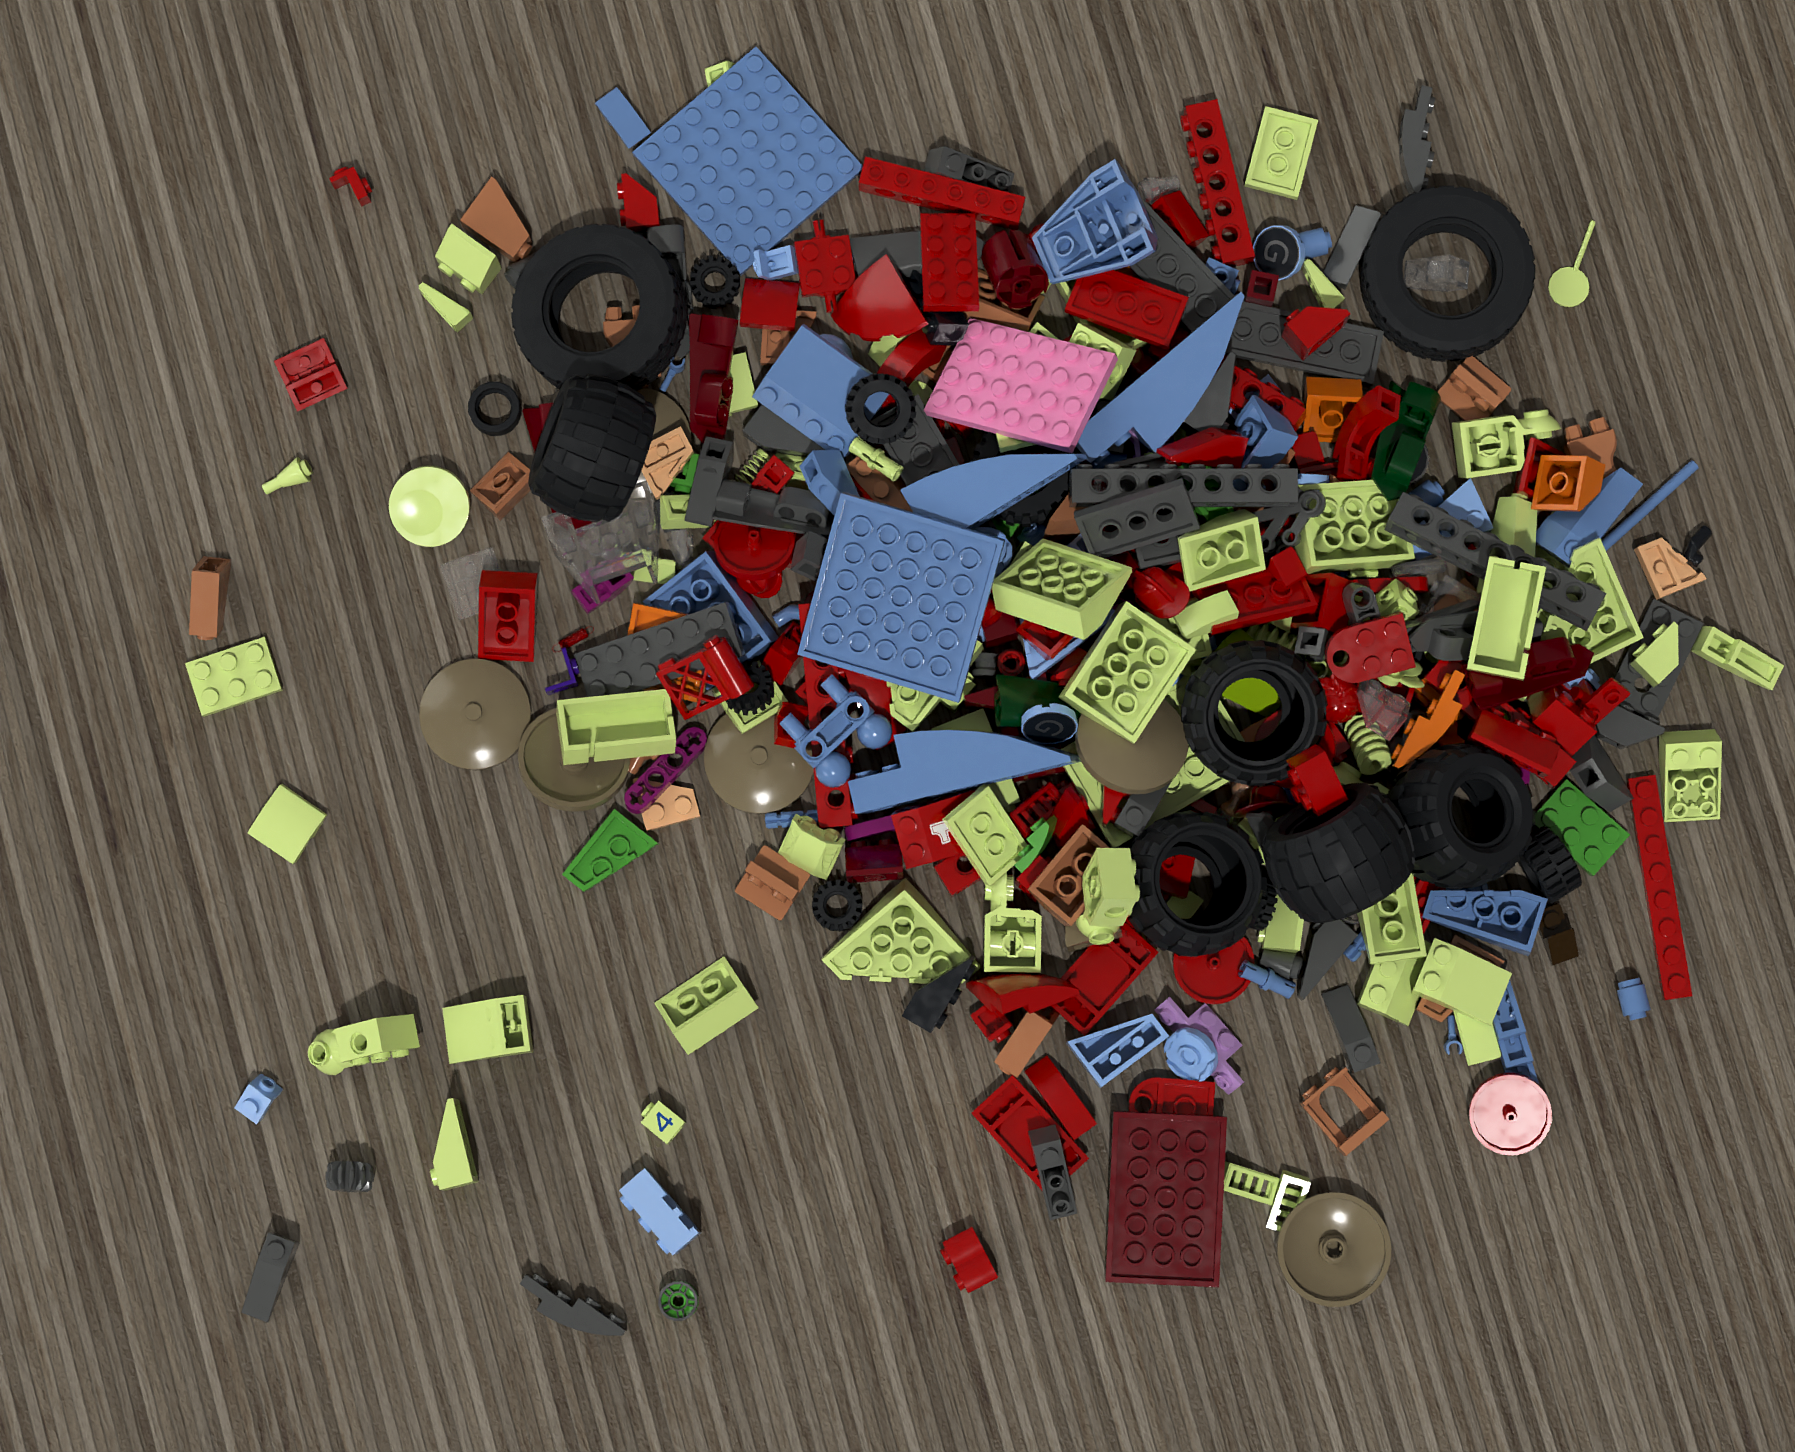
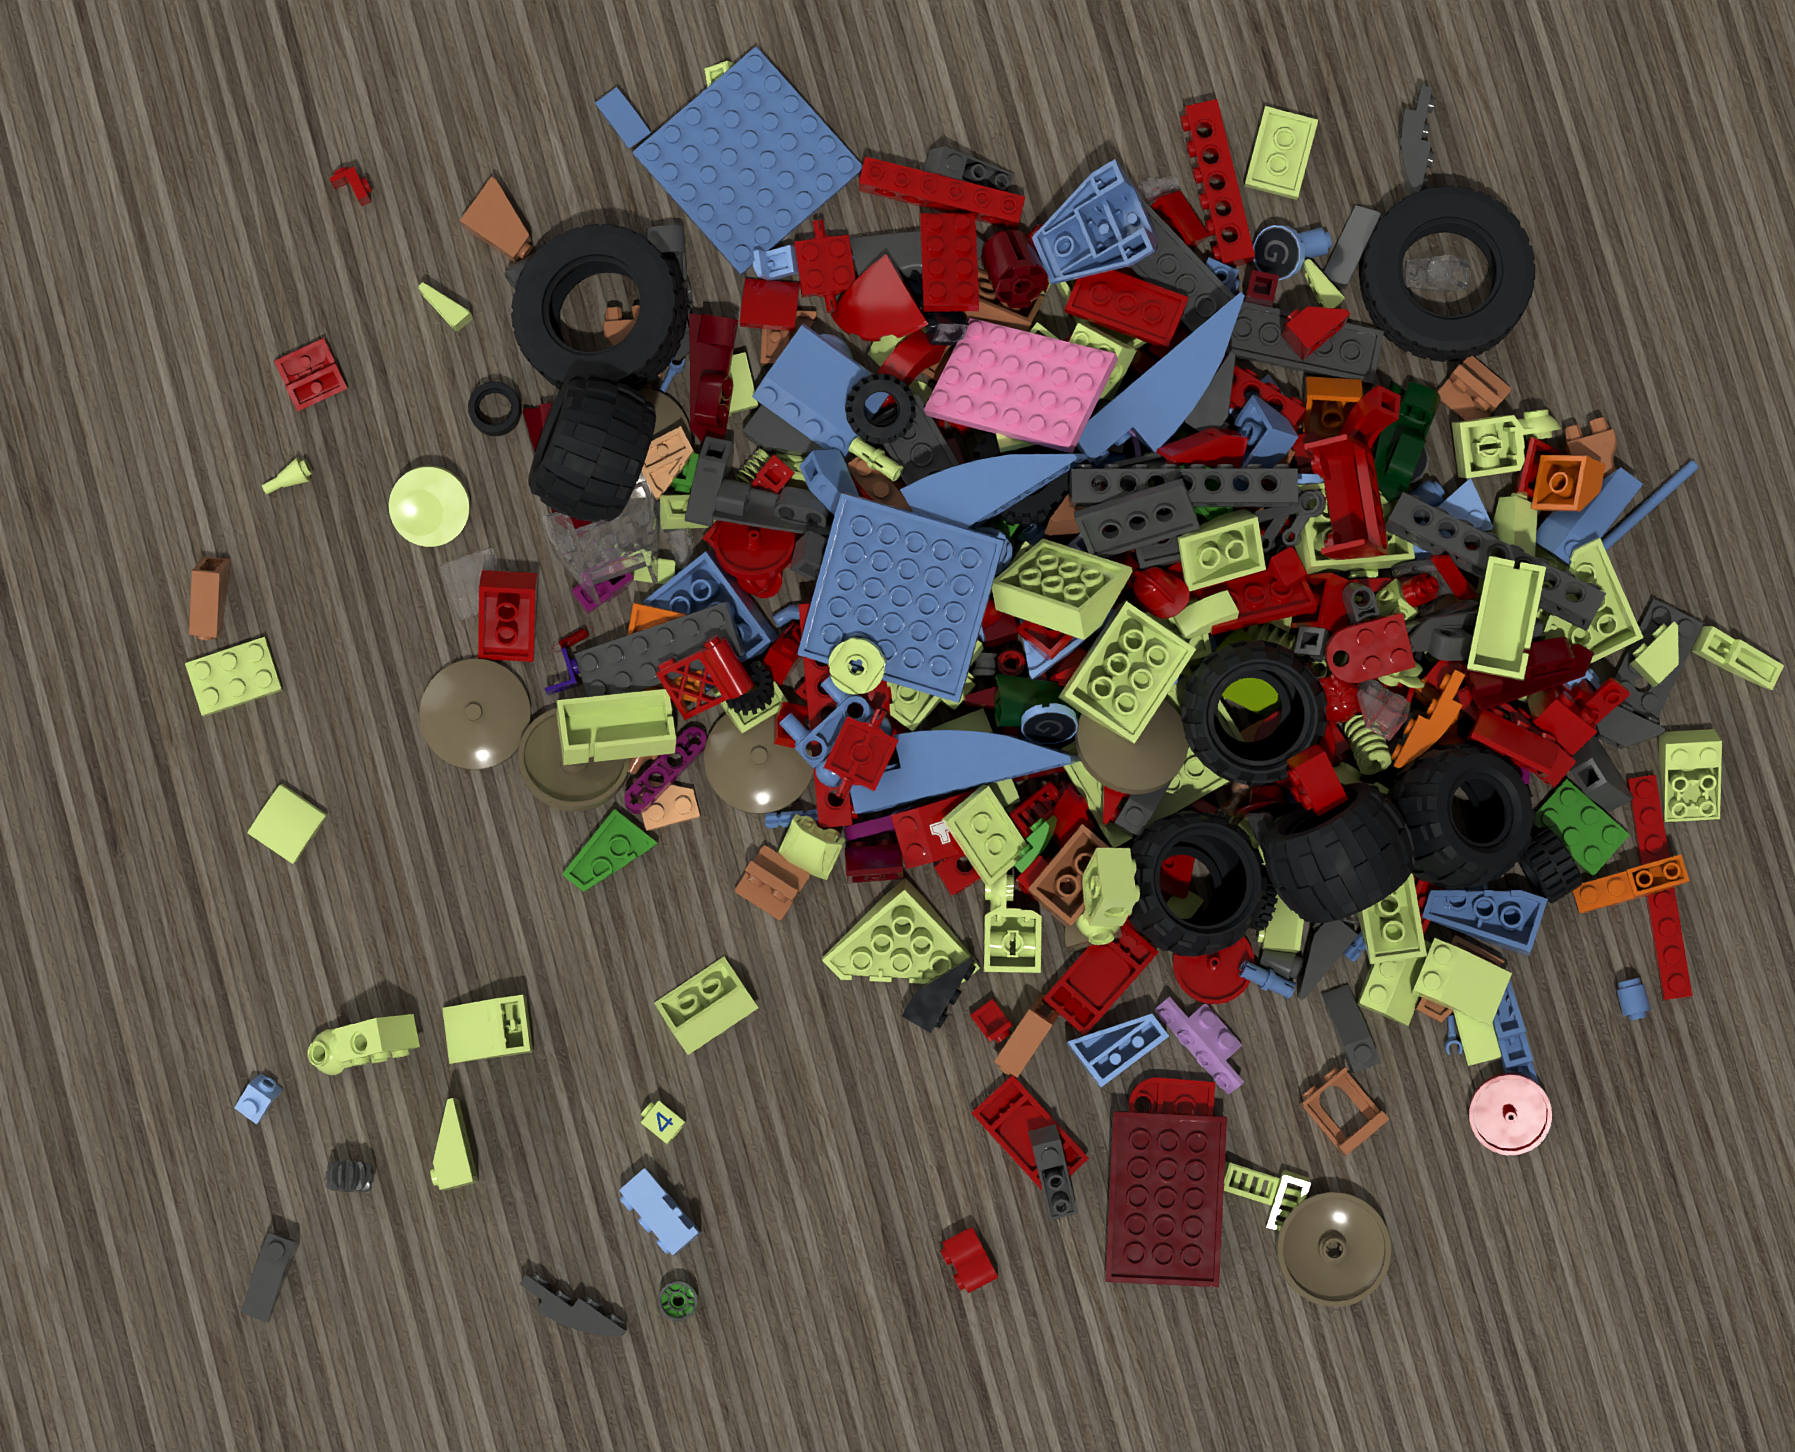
(467, 260): yellowish green slope -> none
(503, 486): nougat slope -> none
(640, 205): red slope -> none
(710, 266): black tyre -> none
(837, 888): black tyre -> none
(841, 668): none -> yellowish green plate
(860, 754): none -> red plate
(1018, 990): red brick -> none
(1060, 1098): red slope -> none
(1191, 1054): light blue tile -> none
(1352, 498): none -> red windscreen
(1420, 589): none -> red plate
(1453, 577): none -> red piece
(1556, 935): dark brown slope -> none
(1569, 284): yellowish green piece -> none
(1631, 884): none -> orange slope
(1665, 568): light nougat wing -> none
(1695, 544): black arm -> none

